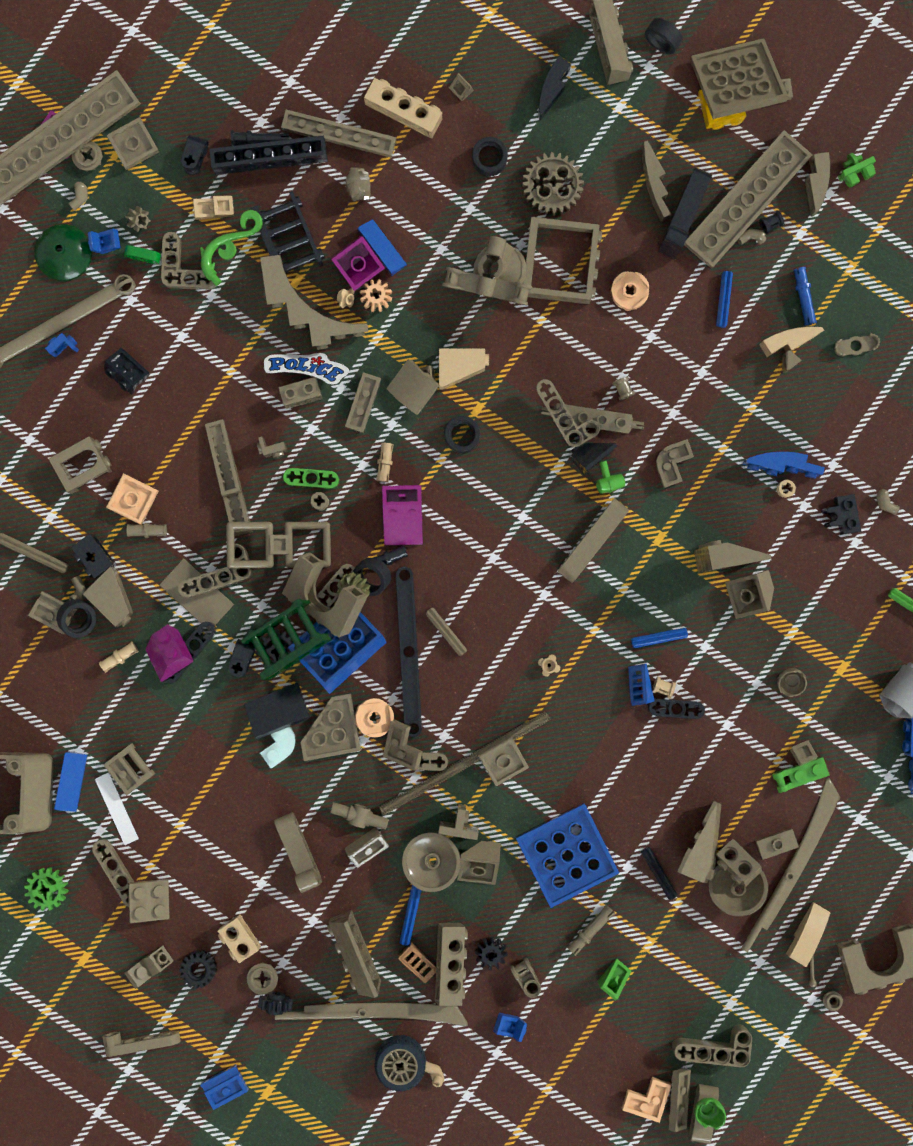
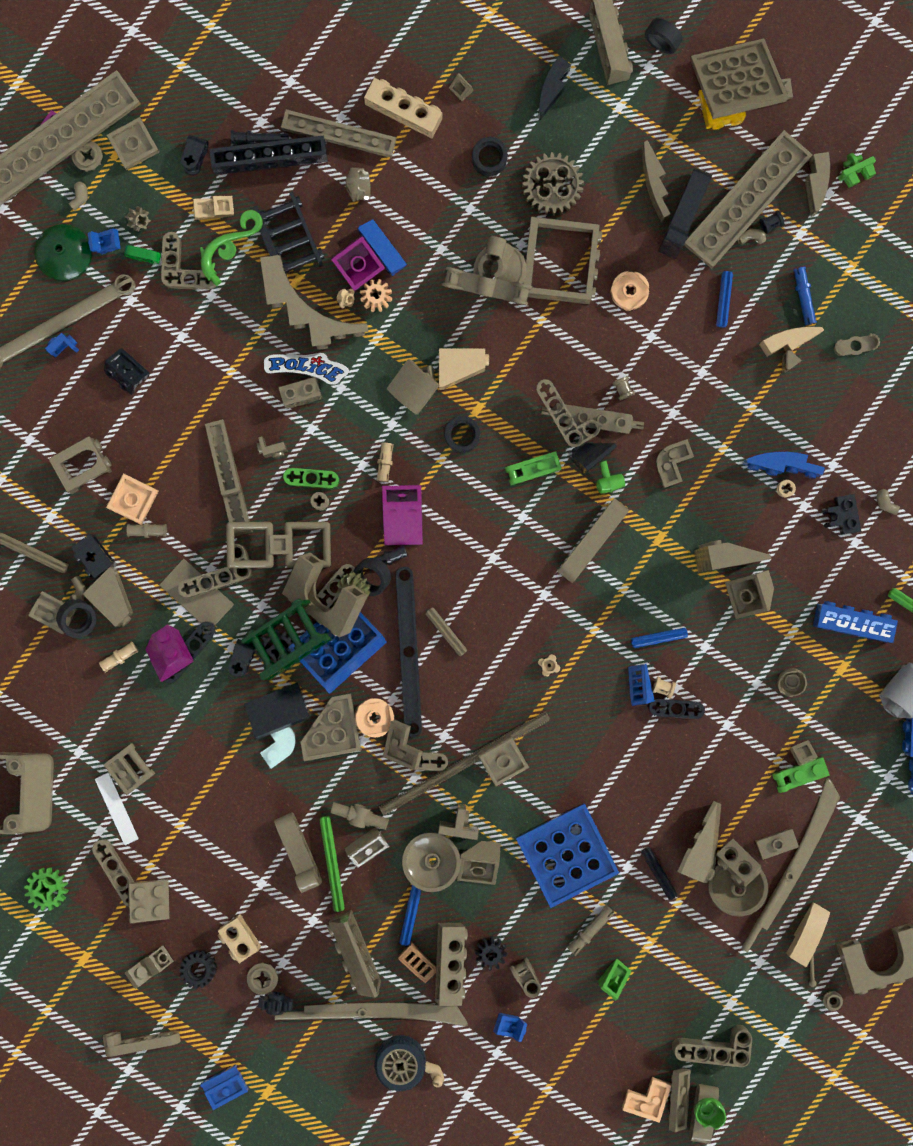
(70, 781): blue slope -> none
(332, 865): none -> bright green axle
(363, 402): dark tan plate -> none
(534, 468): none -> bright green plate
(855, 623): none -> blue brick

